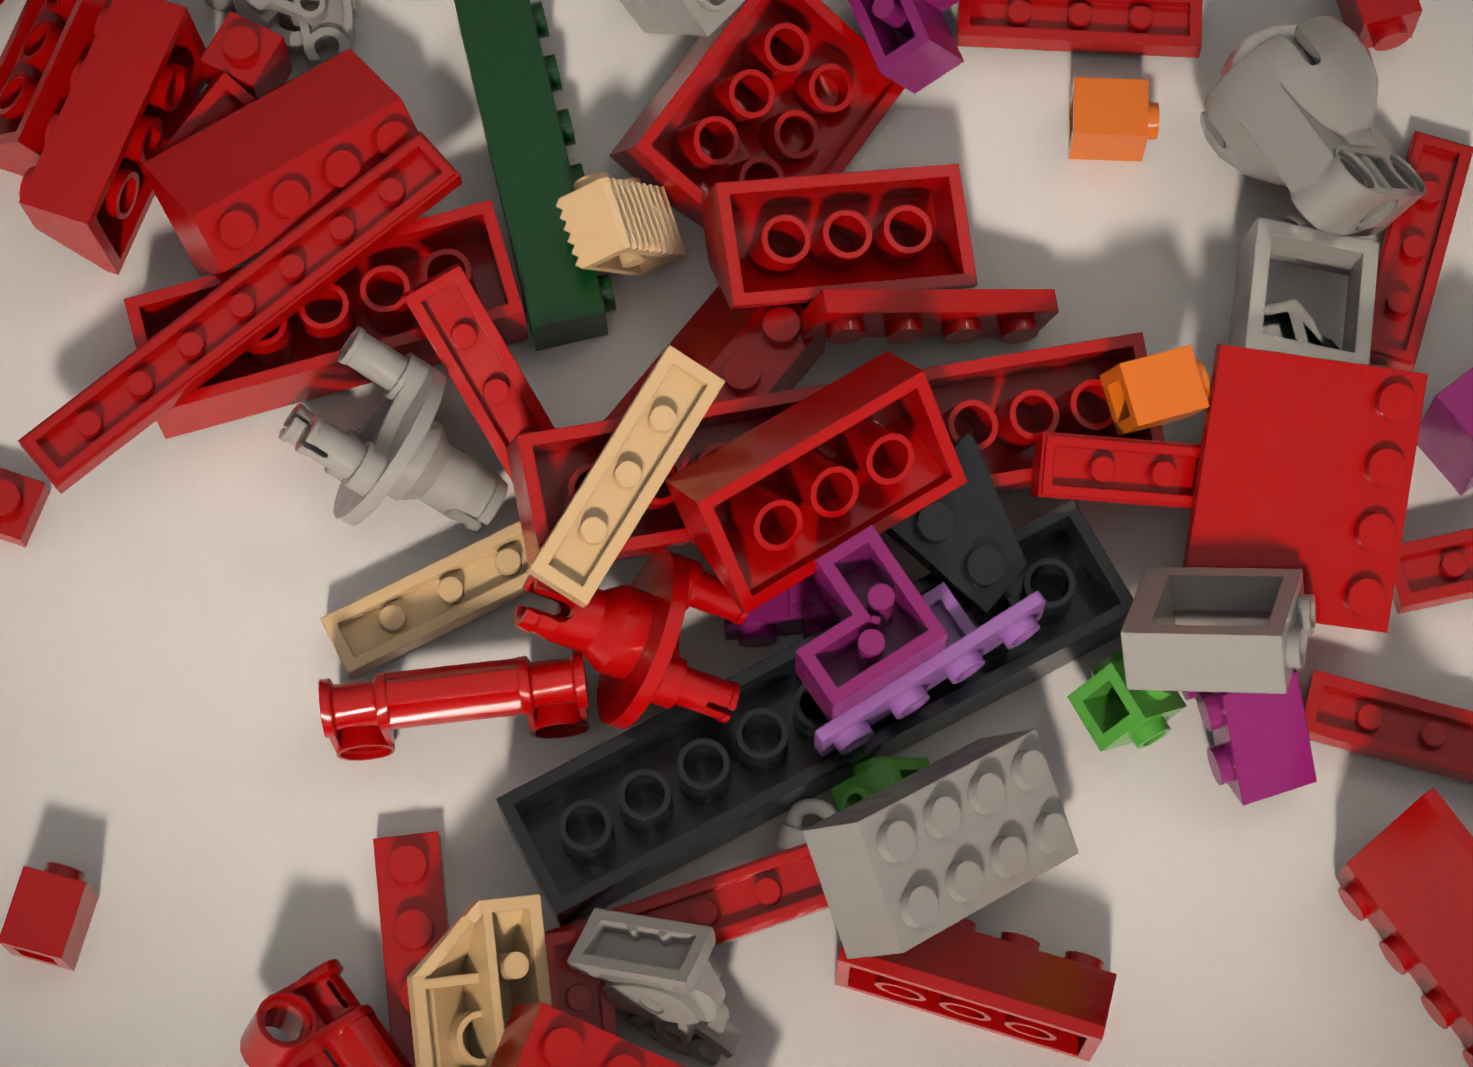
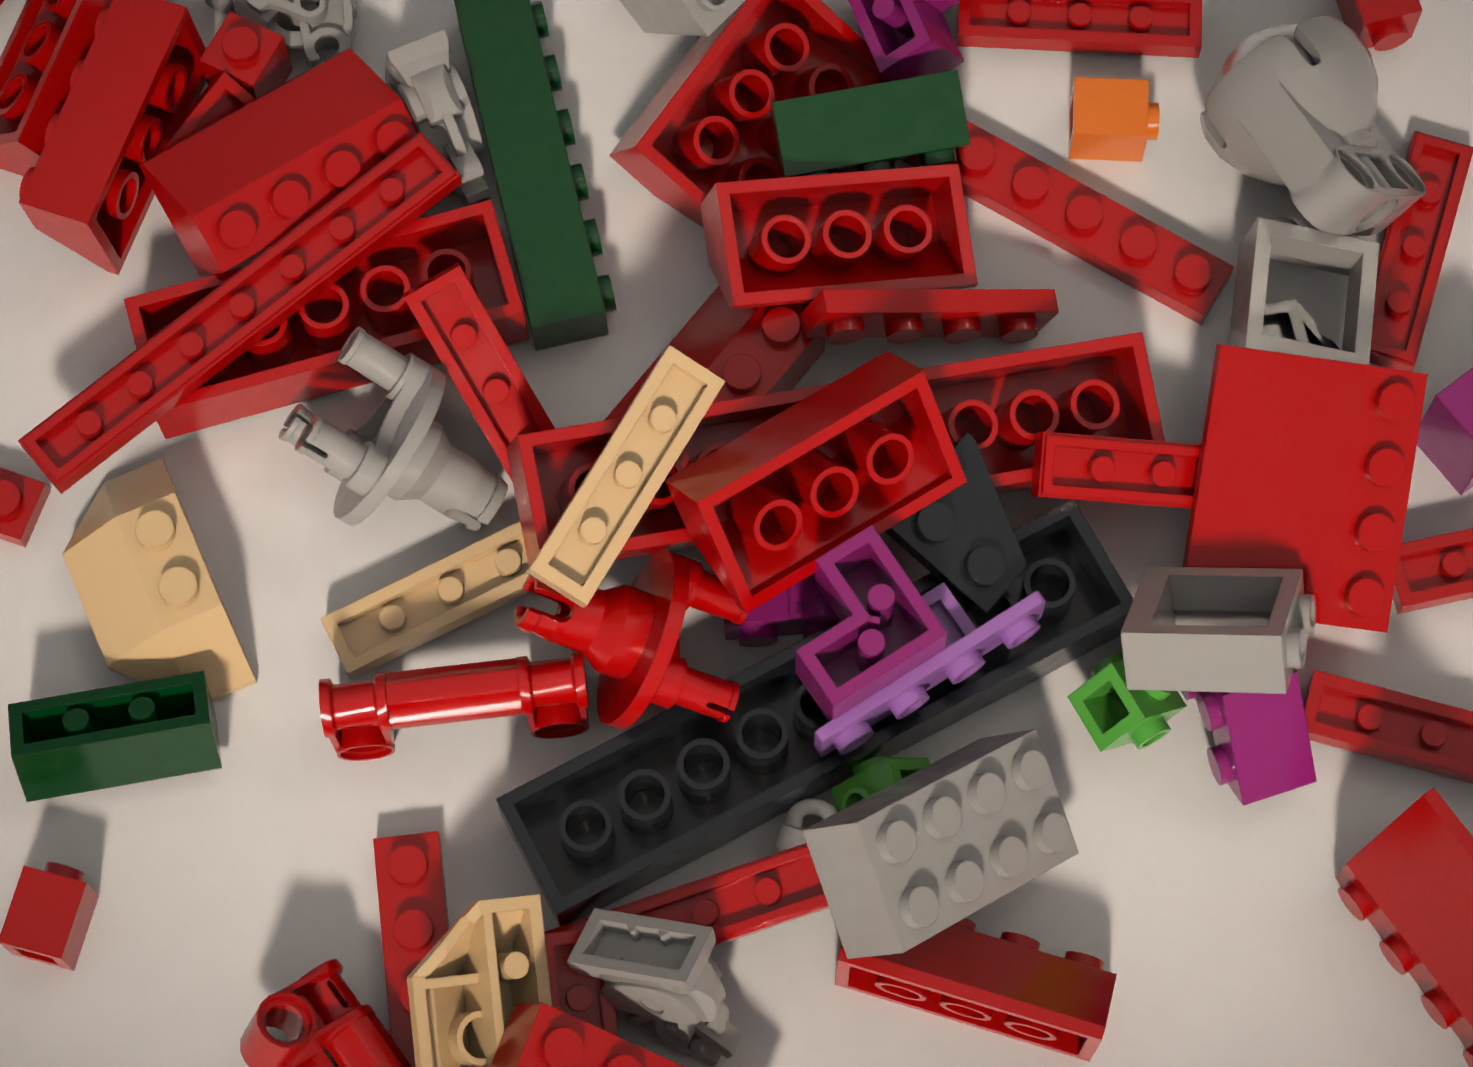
(114, 736): none -> dark green brick
(152, 586): none -> tan wedge
(439, 107): none -> light grey piece
(620, 225): tan brick -> none
(871, 126): none -> dark green brick
(1090, 225): none -> red plate
(1156, 390): orange brick -> none

